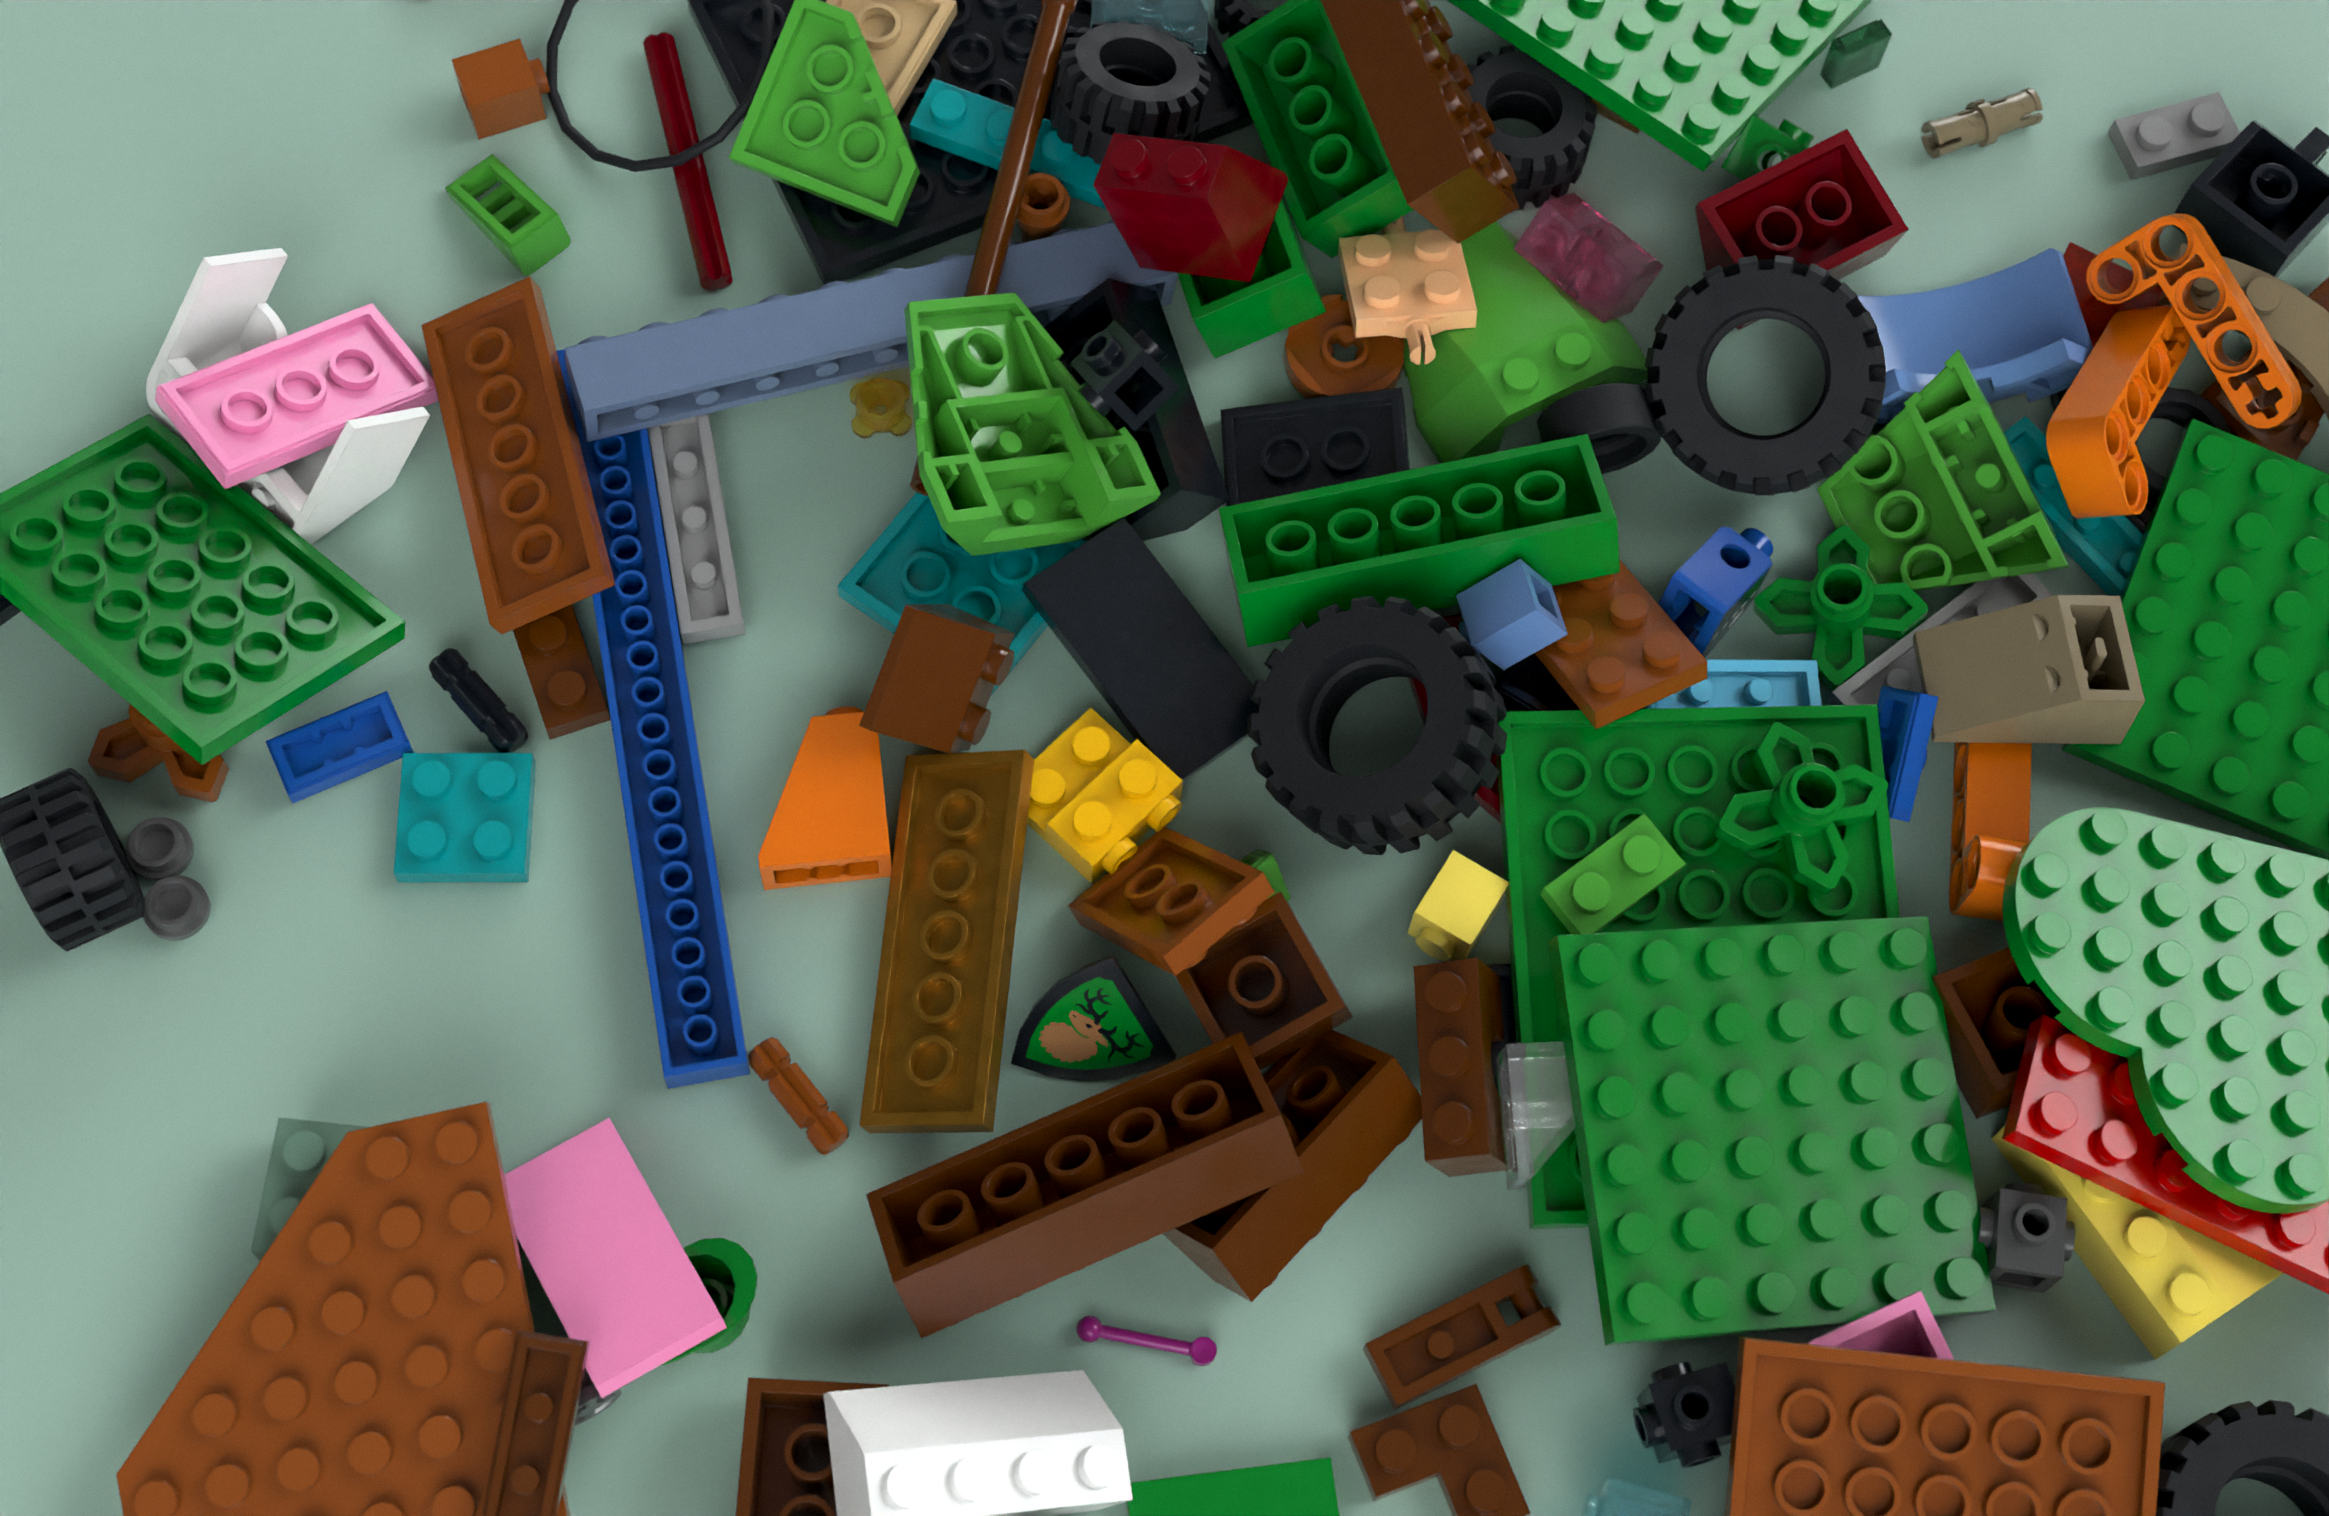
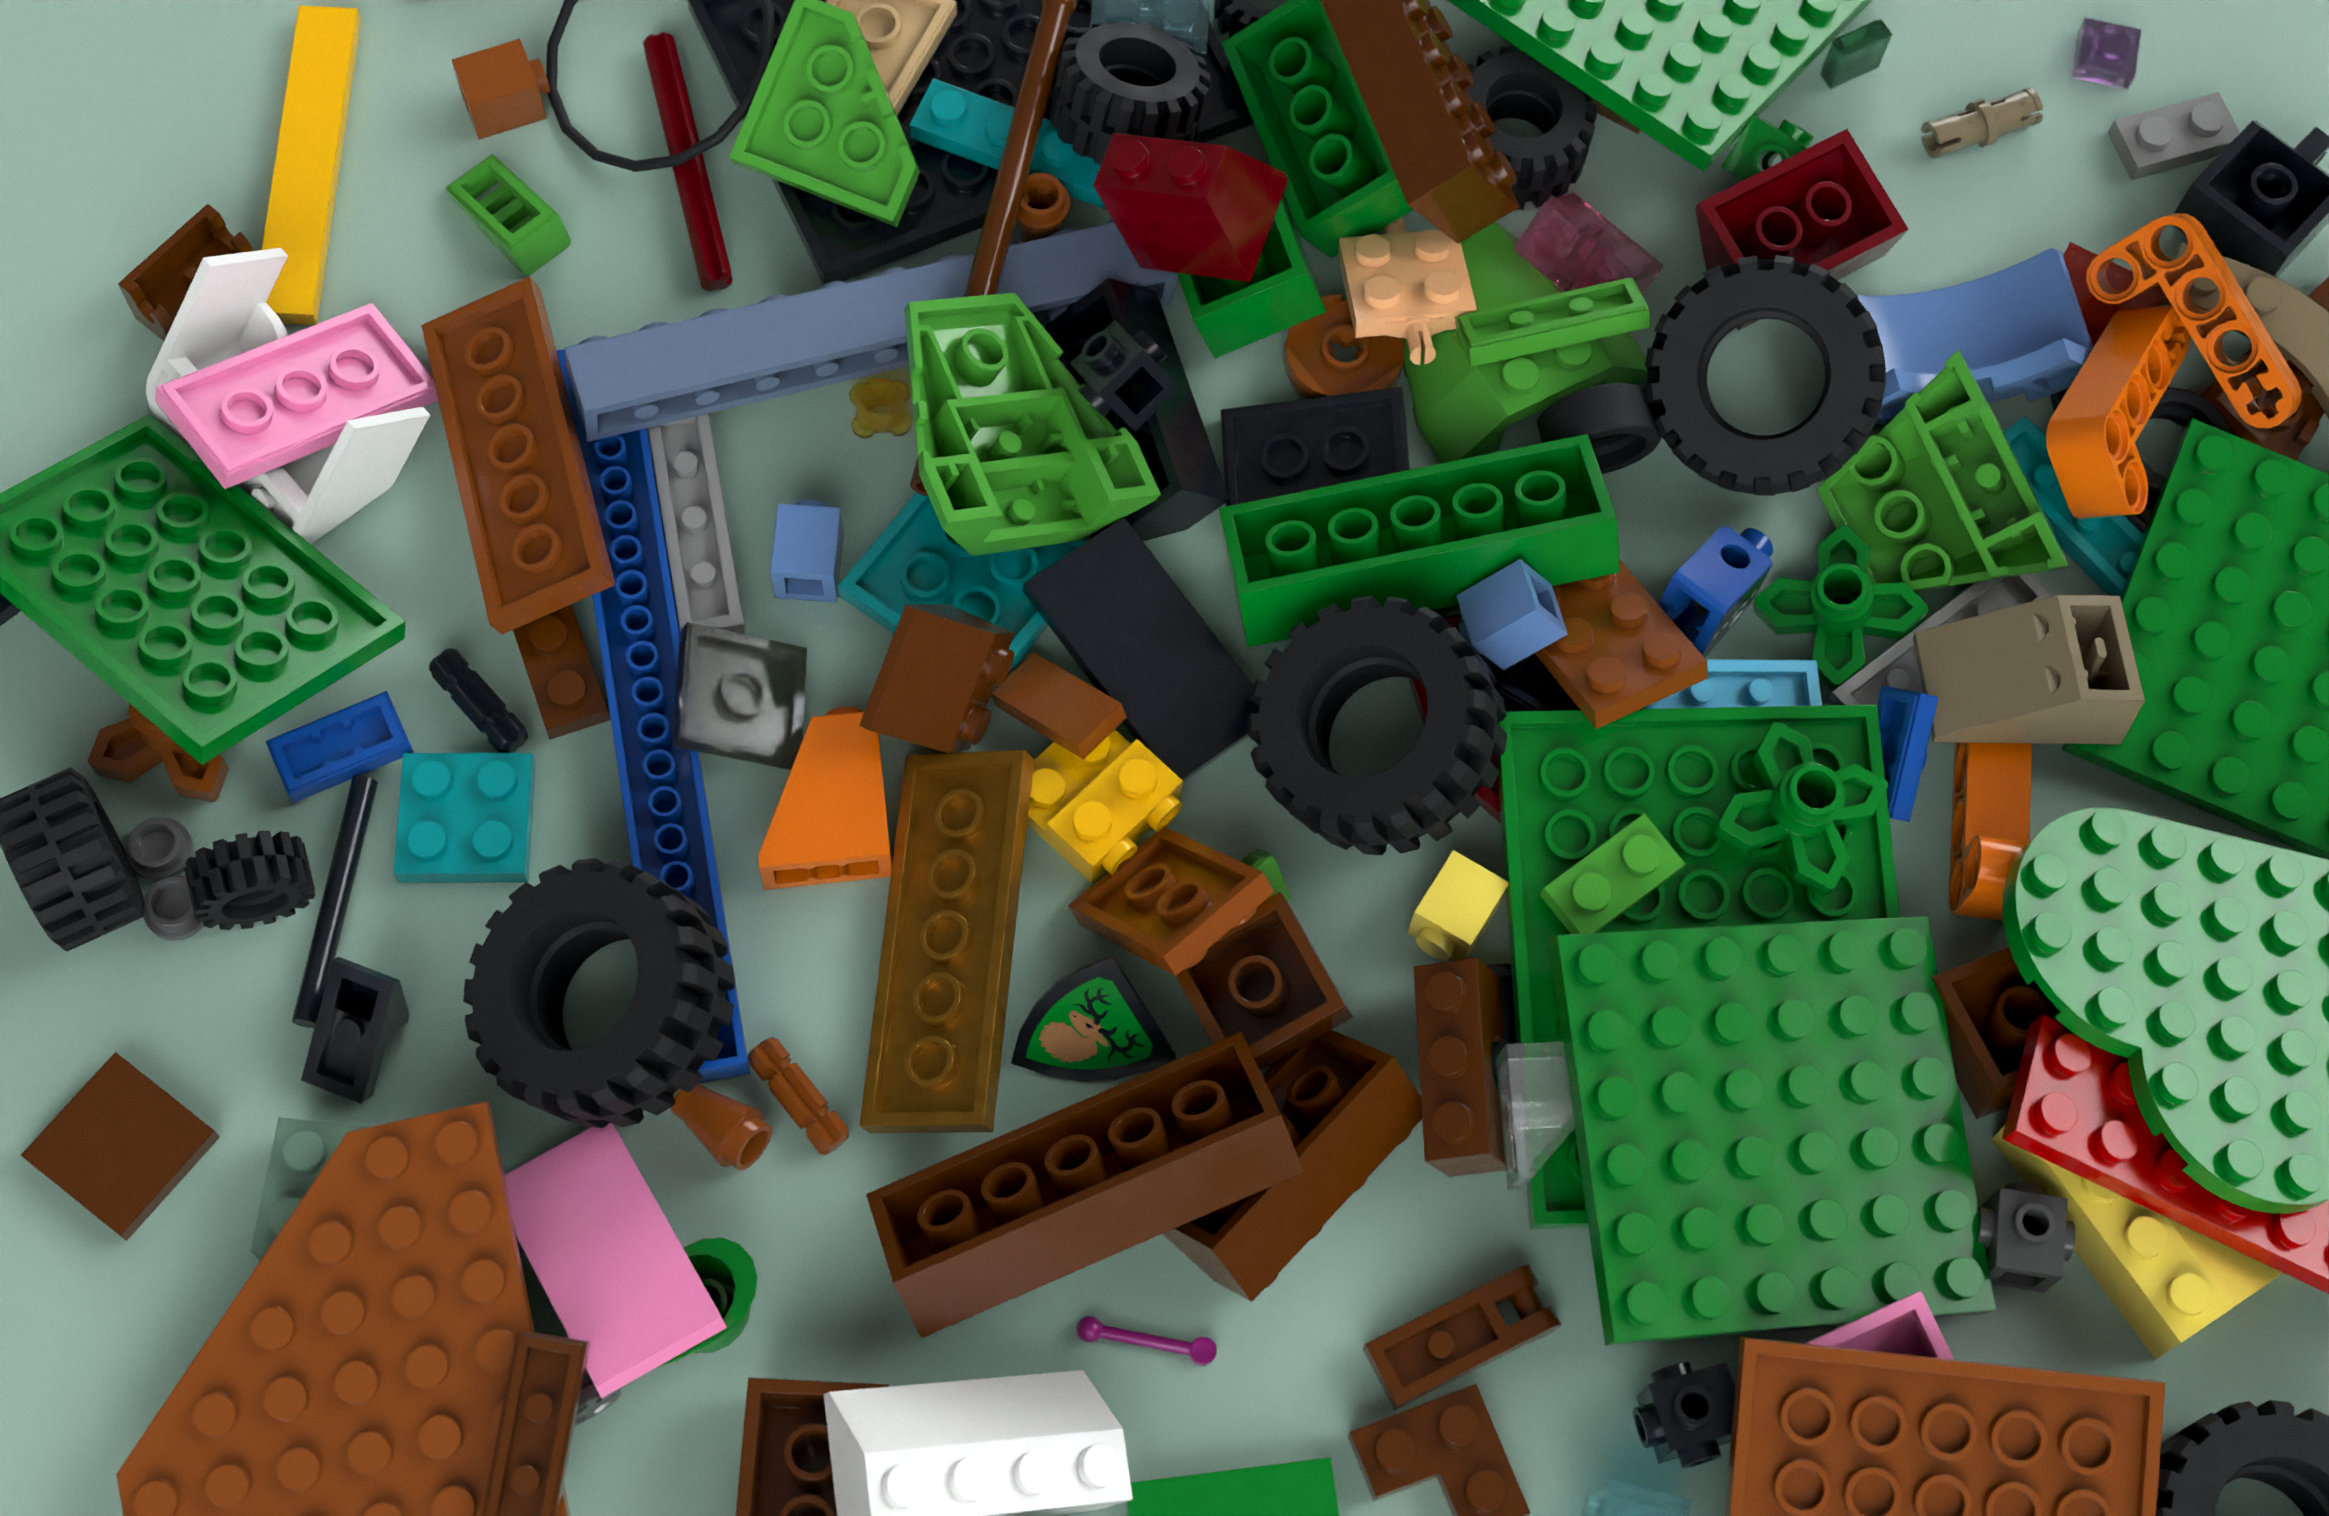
(120, 1146): none -> reddish brown tile
(163, 278): none -> reddish brown hinge
(249, 880): none -> black tyre
(310, 157): none -> yellow tile
(335, 899): none -> black bar
(353, 1029): none -> black slope
(535, 954): none -> black tyre
(725, 1127): none -> dark orange cone
(739, 696): none -> clear smoke tile
(807, 551): none -> medium blue brick
(1059, 705): none -> dark orange tile
(1552, 321): none -> bright green tile
(2106, 53): none -> clear purple plate

